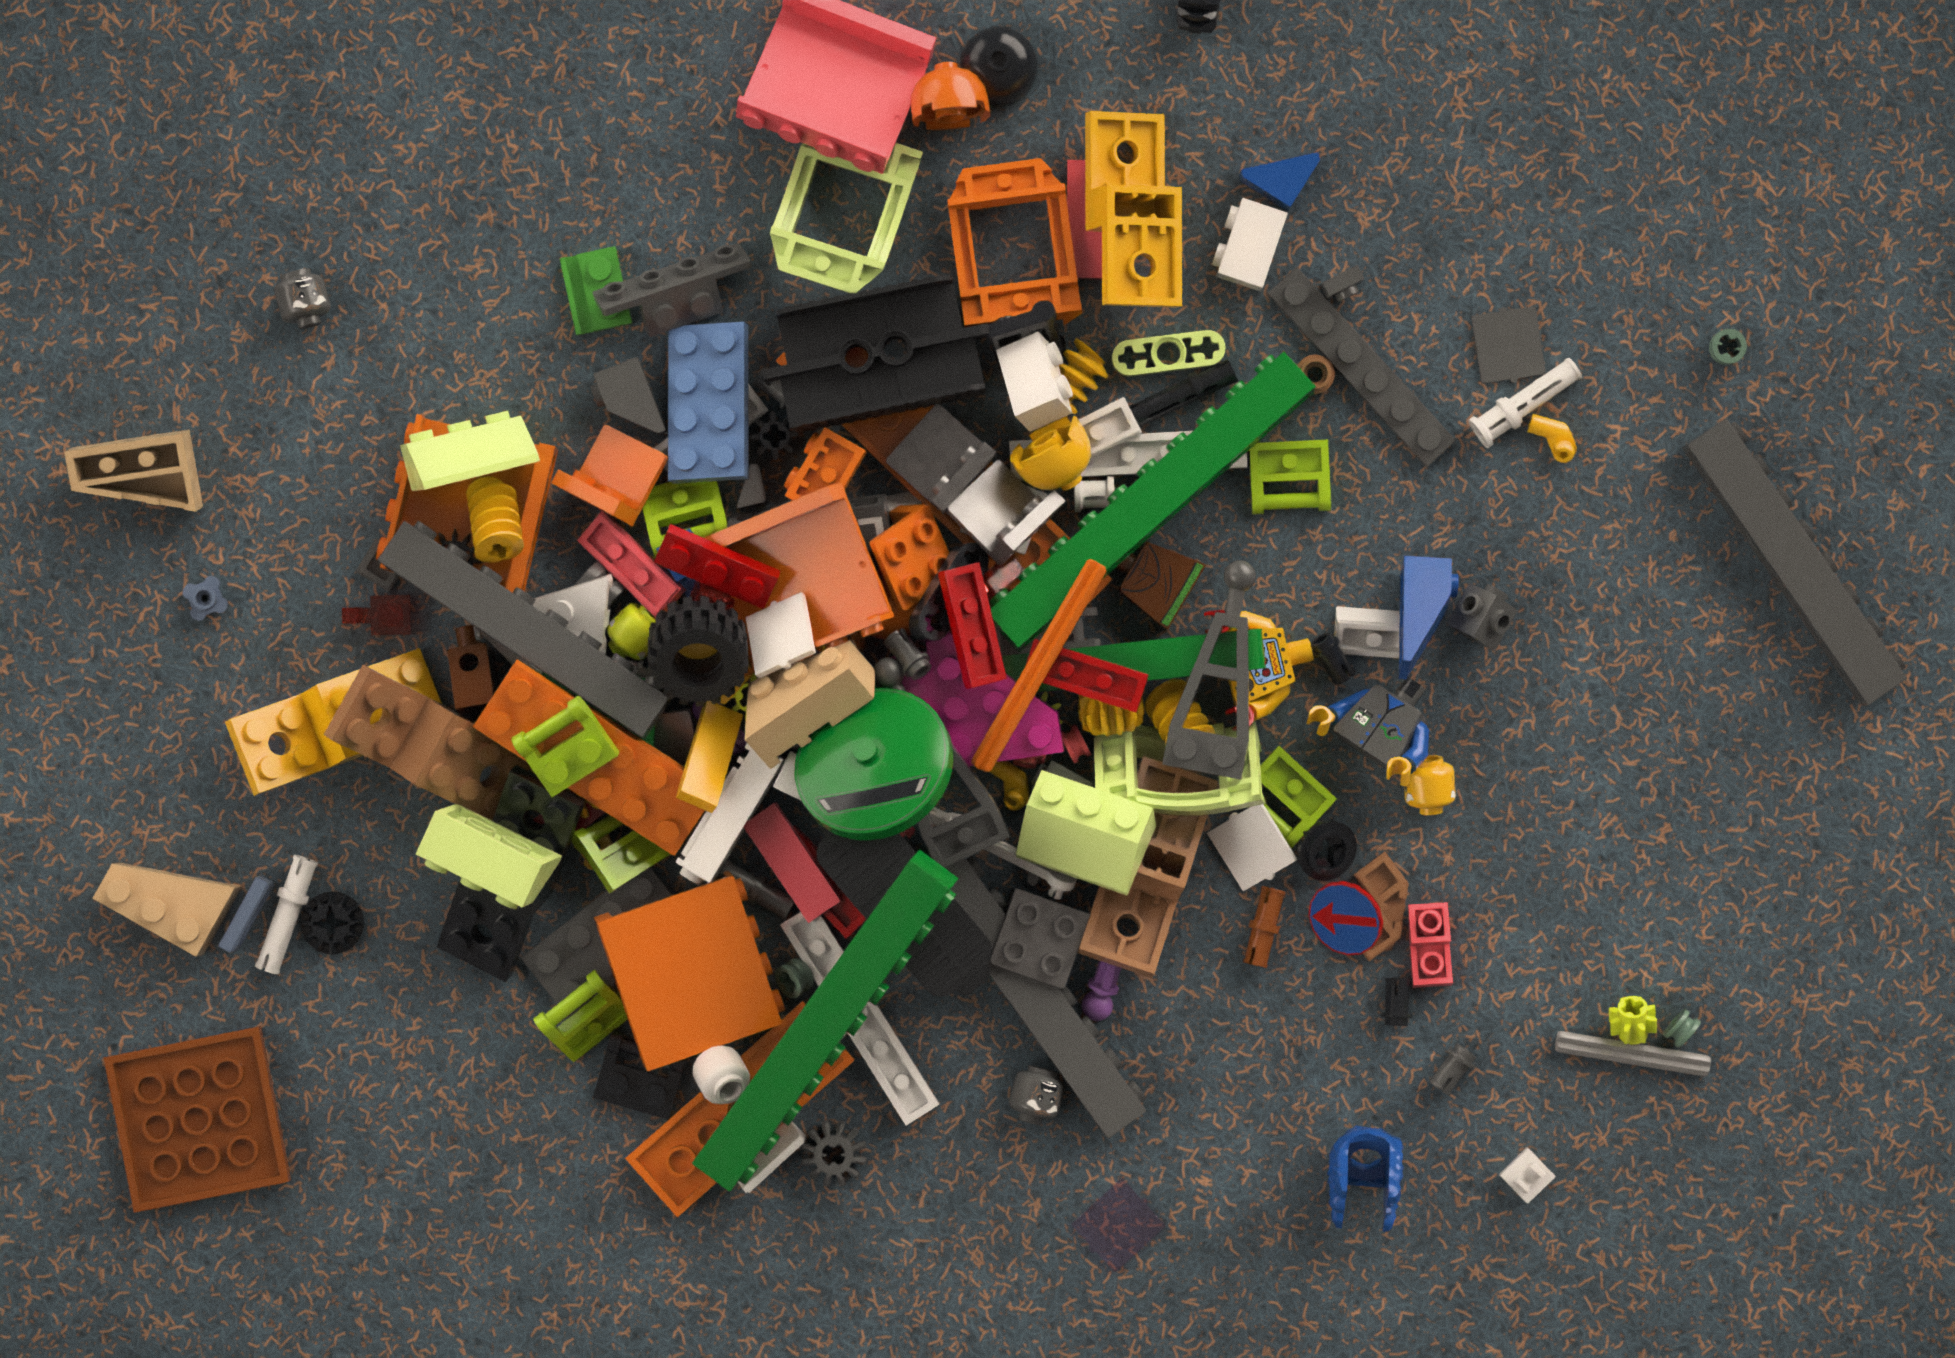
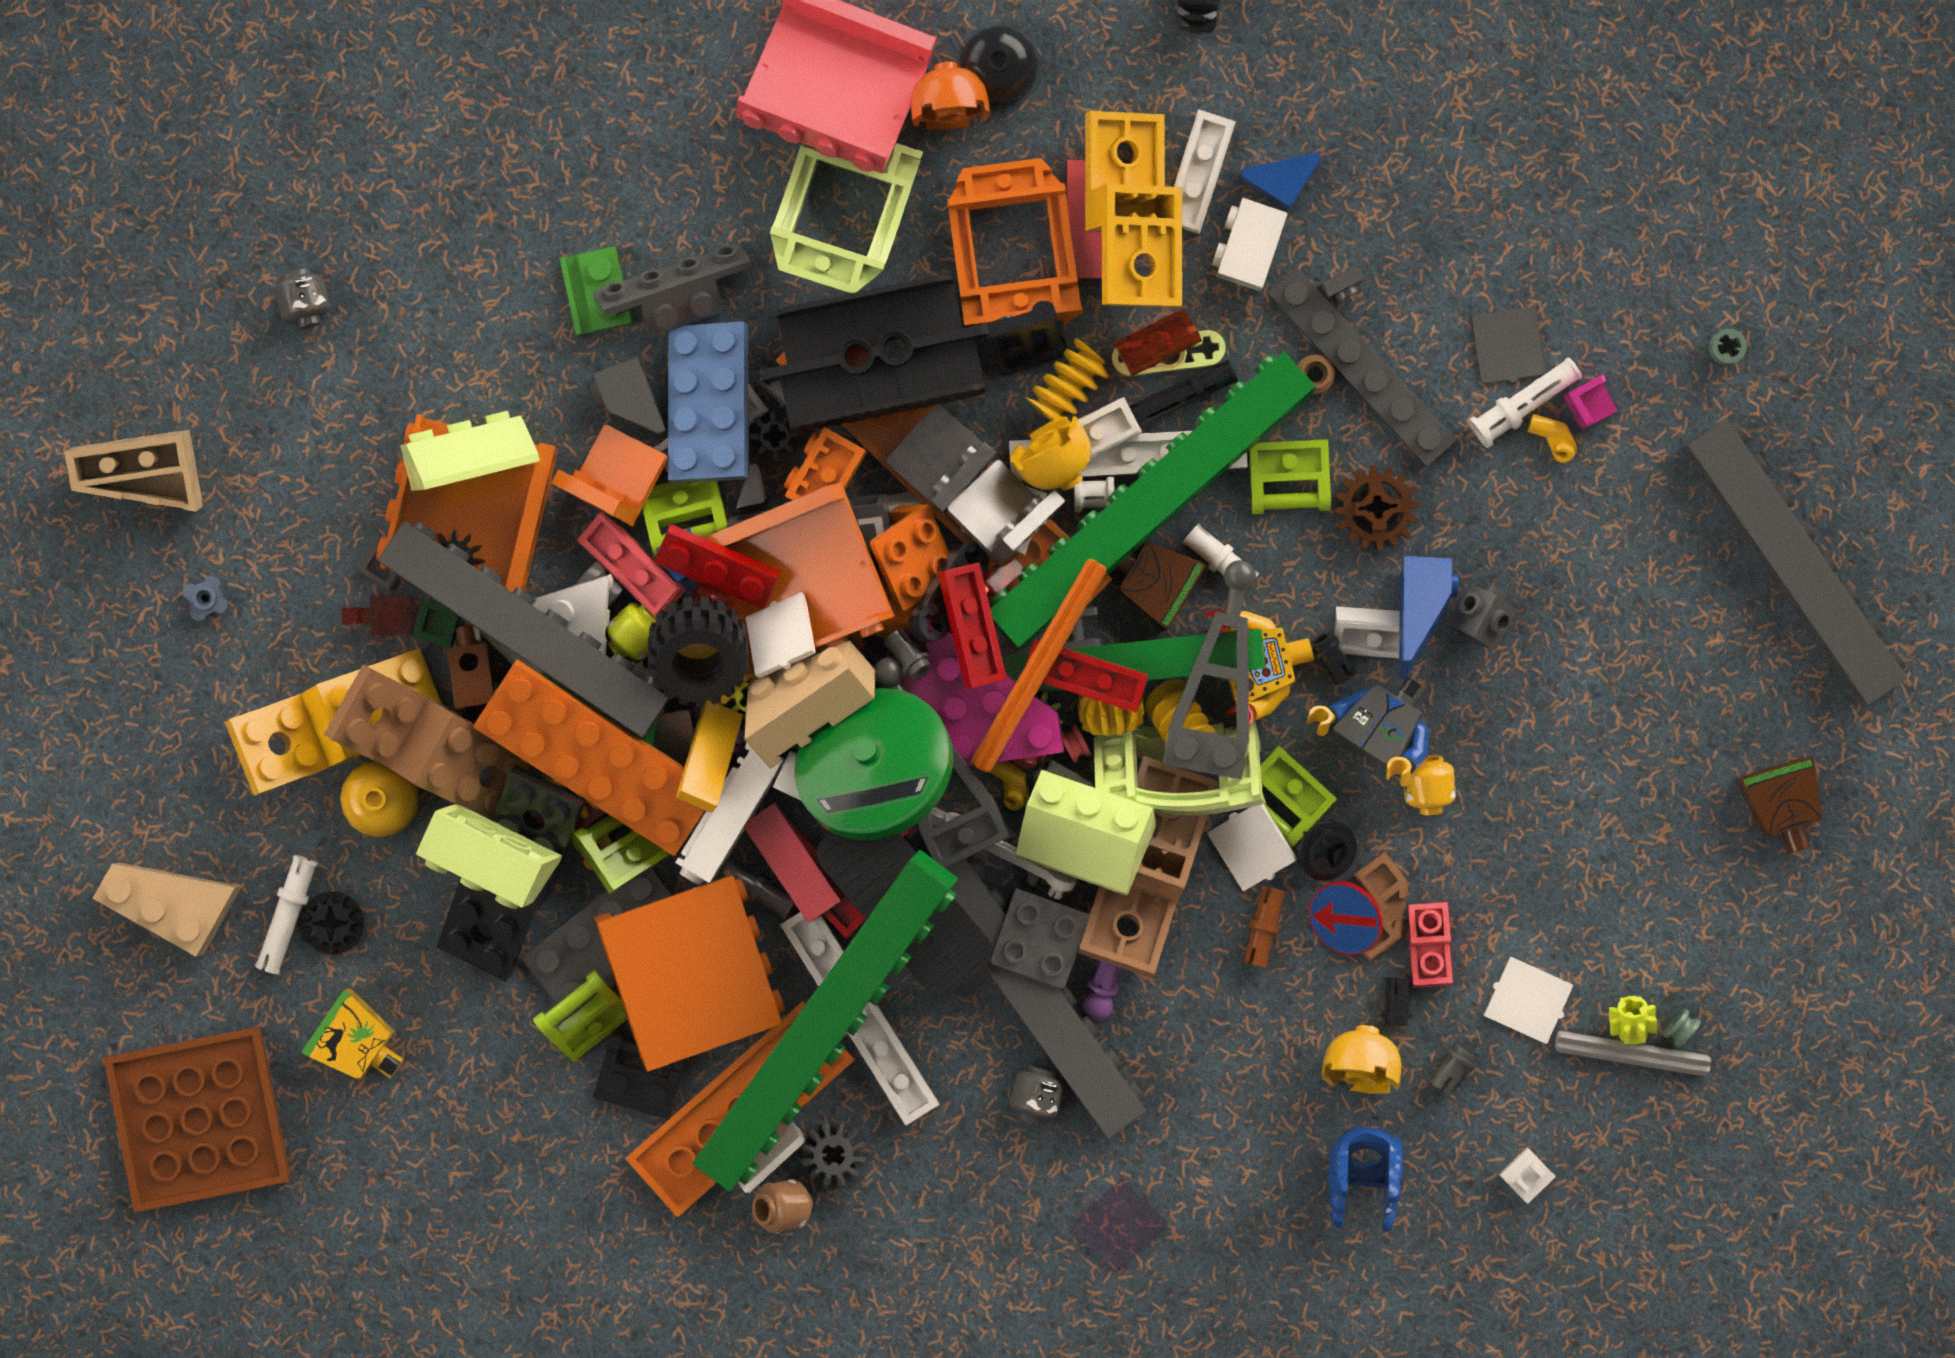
(246, 914): sand blue tile -> none
(353, 1039): none -> yellow torso
(378, 800): none -> yellow cylinder
(436, 624): none -> dark green plate
(494, 520): yellow piece -> none
(573, 756): lime plate -> none
(721, 1074): white head -> none
(782, 1206): none -> medium nougat head
(794, 978): sand green bush -> none
(1035, 381): white brick -> none
(1157, 342): none -> clear red plate
(1202, 166): none -> white tile
(1211, 549): none -> white pin
(1363, 1060): none -> yellow cylinder
(1375, 490): none -> reddish brown gear
(1528, 1000): none -> white piece
(1590, 402): none -> dark pink panel
(1784, 800): none -> reddish brown torso

